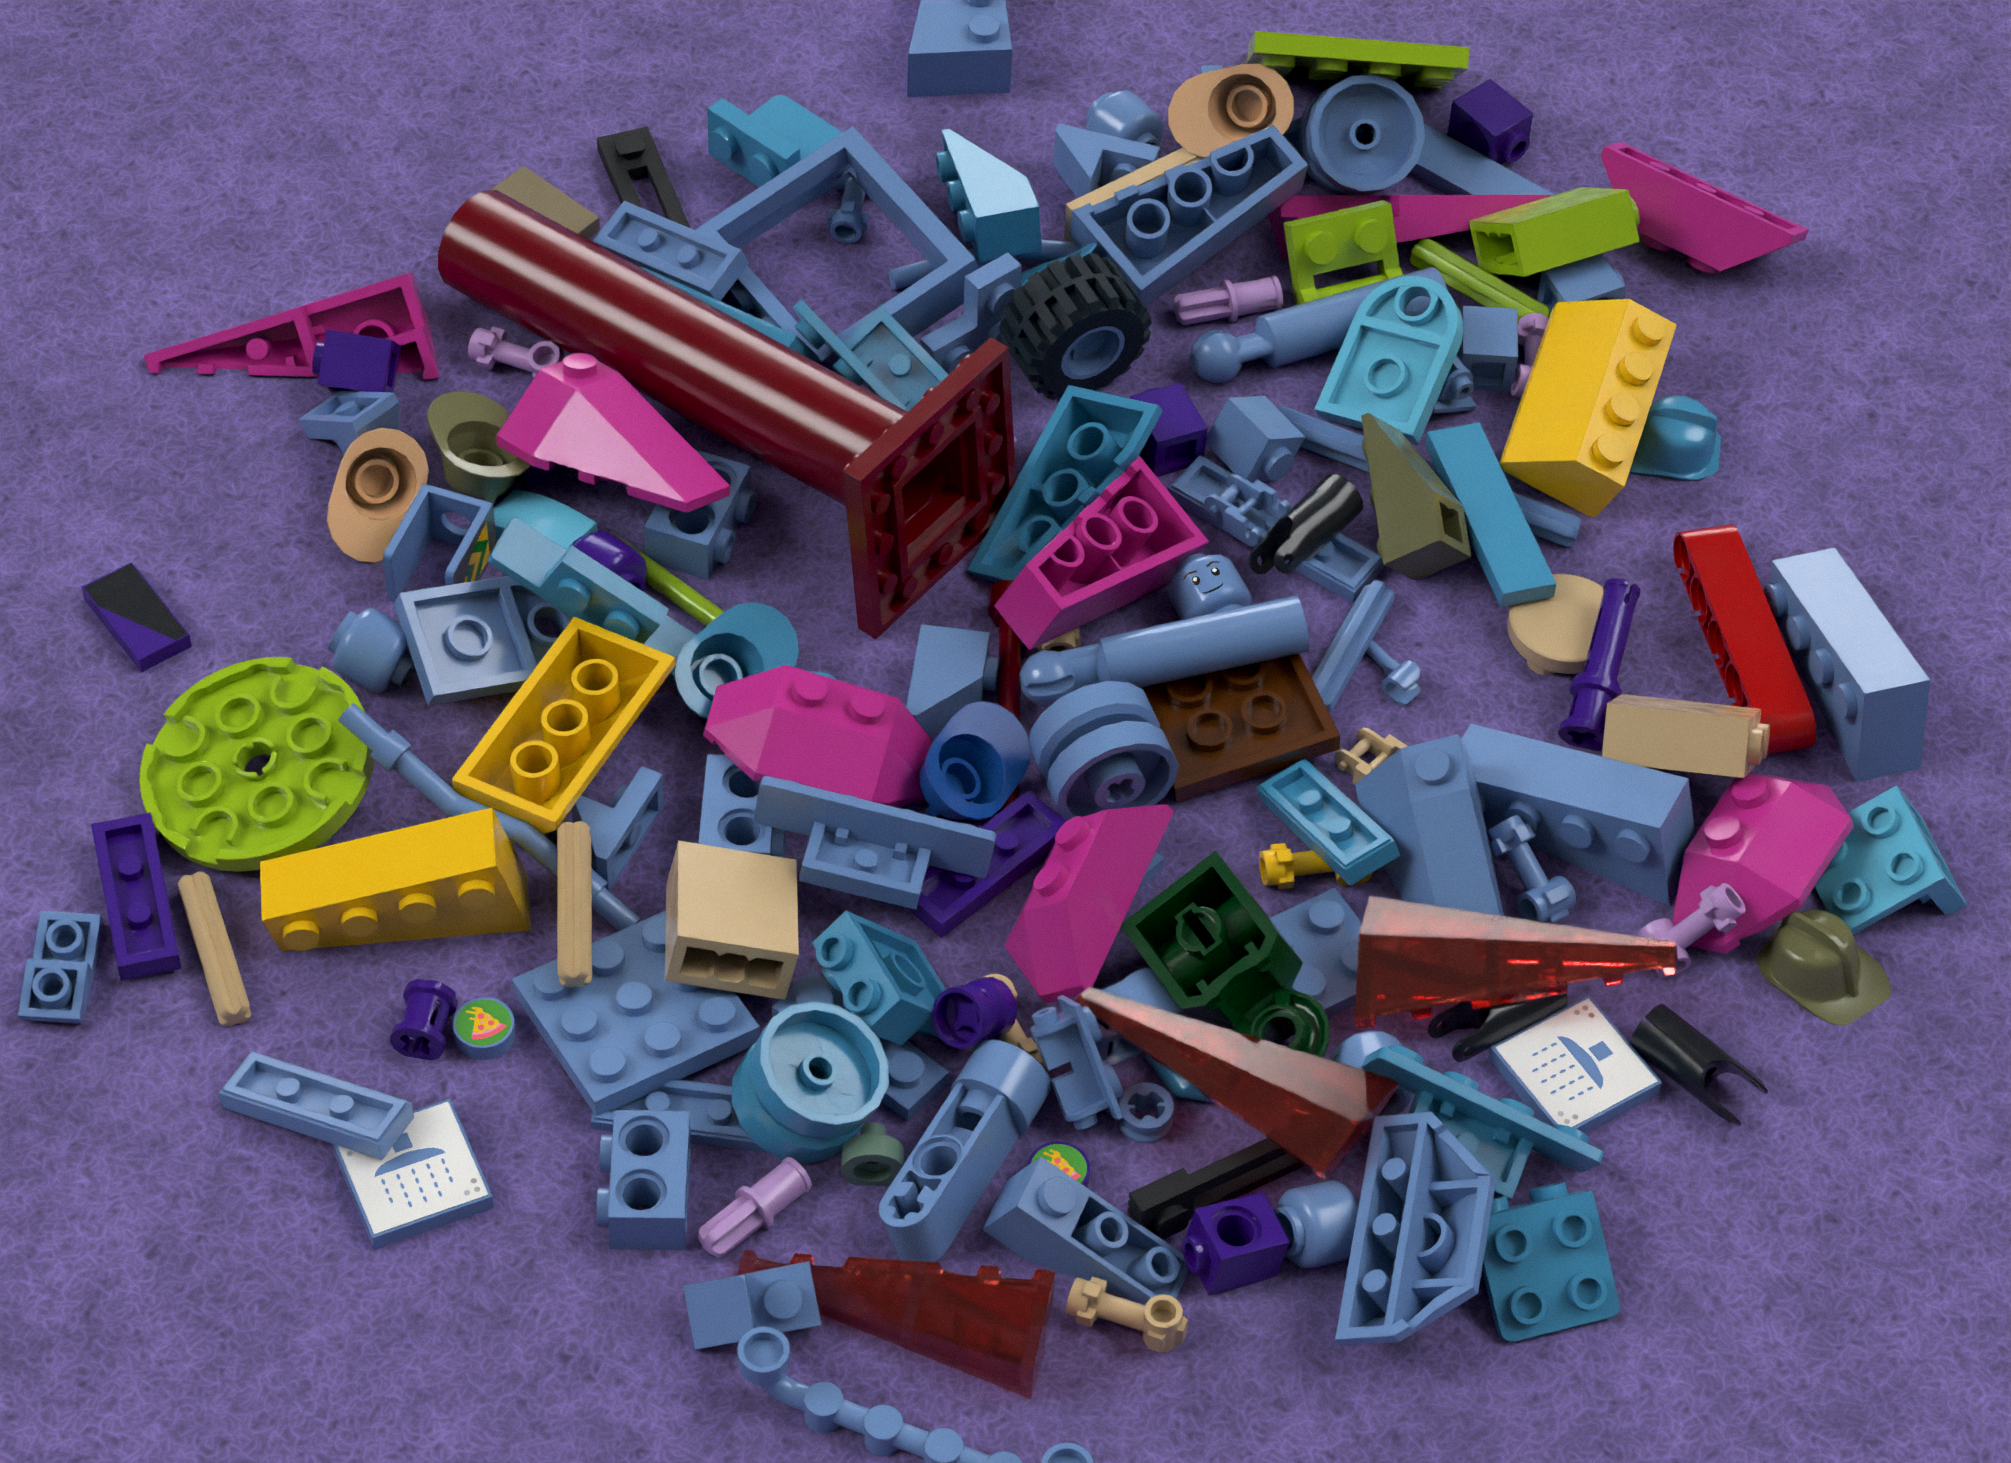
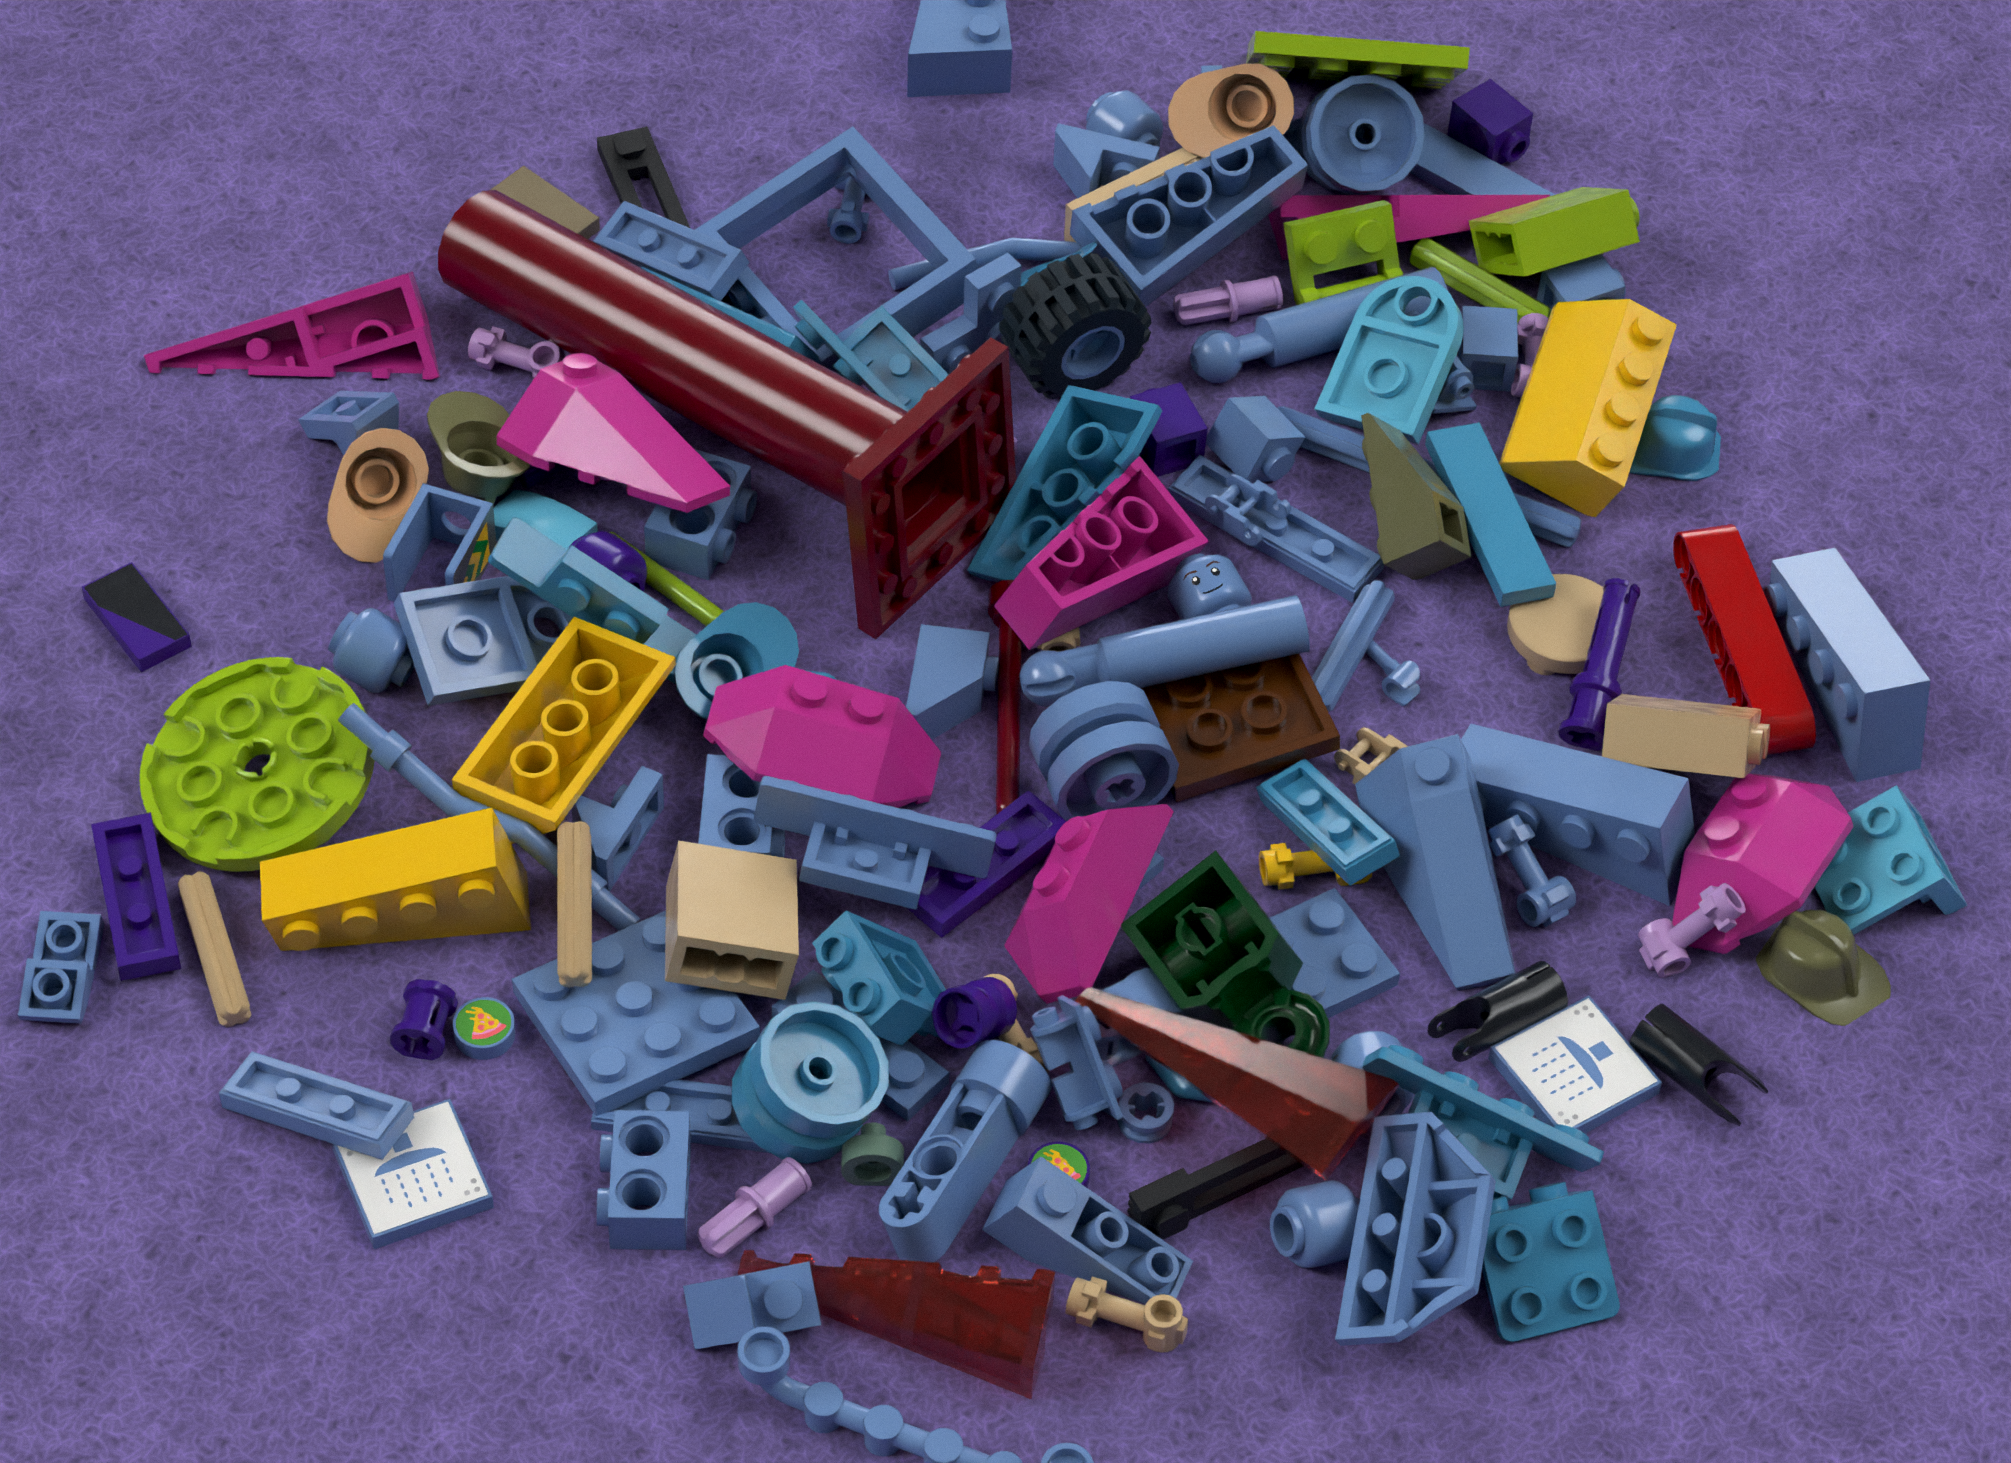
(356, 362): dark purple brick -> none
(767, 139): dark azure bracket -> none
(974, 763): blue piece -> none
(991, 200): dark azure slope -> none
(1235, 1243): dark purple brick -> none
(1308, 526): black piece -> none
(1442, 955): clear red wedge -> none
(1695, 215): dark pink wedge -> none

